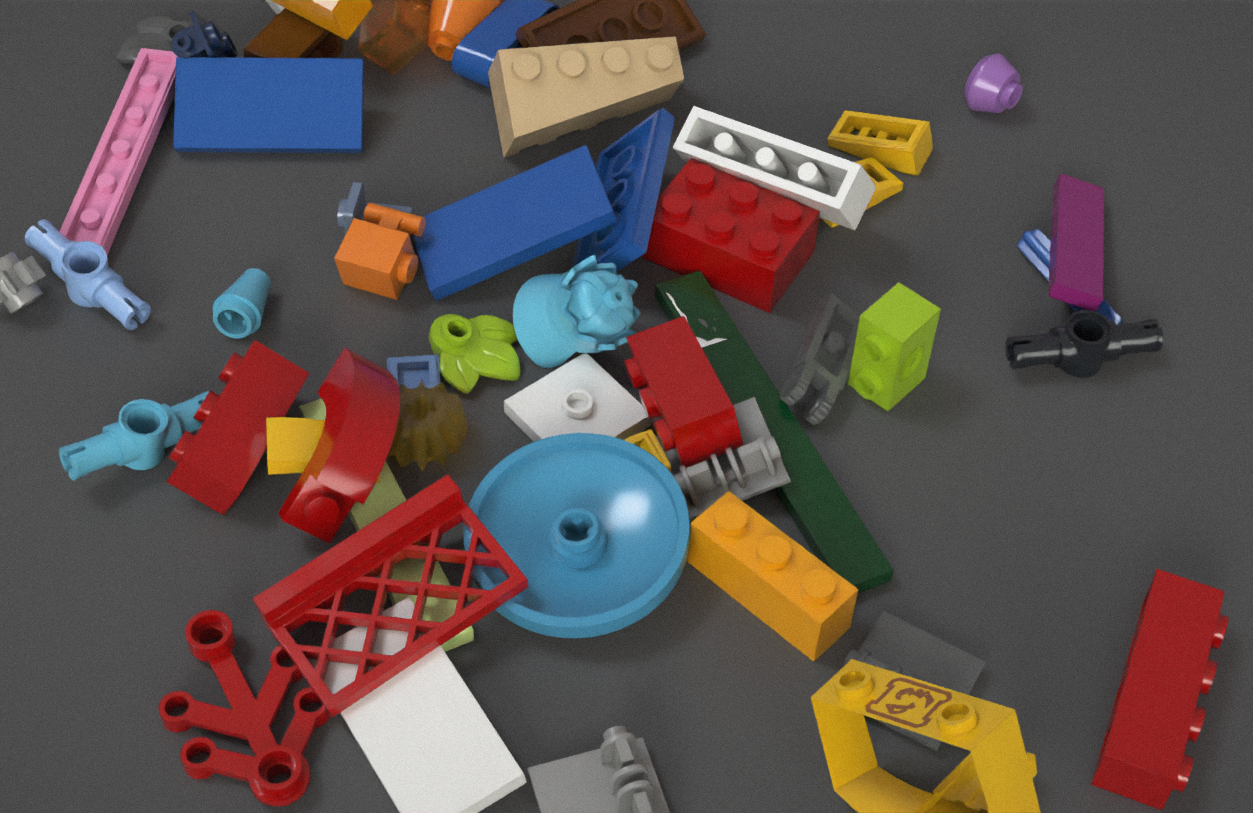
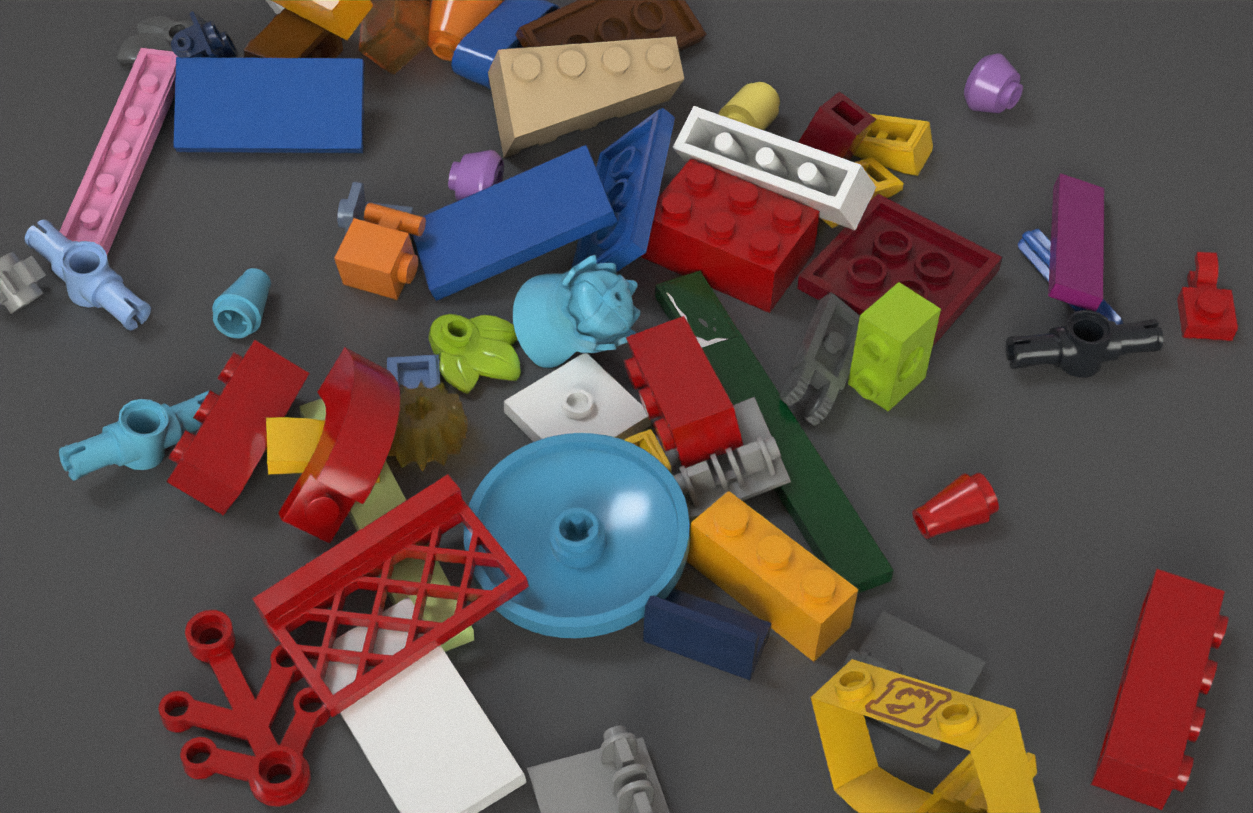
(475, 173): none -> medium lavender cone
(706, 632): none -> dark blue panel
(753, 105): none -> light yellow brick
(838, 127): none -> dark red brick
(902, 248): none -> dark red plate
(958, 506): none -> red cone
(1204, 308): none -> red plate

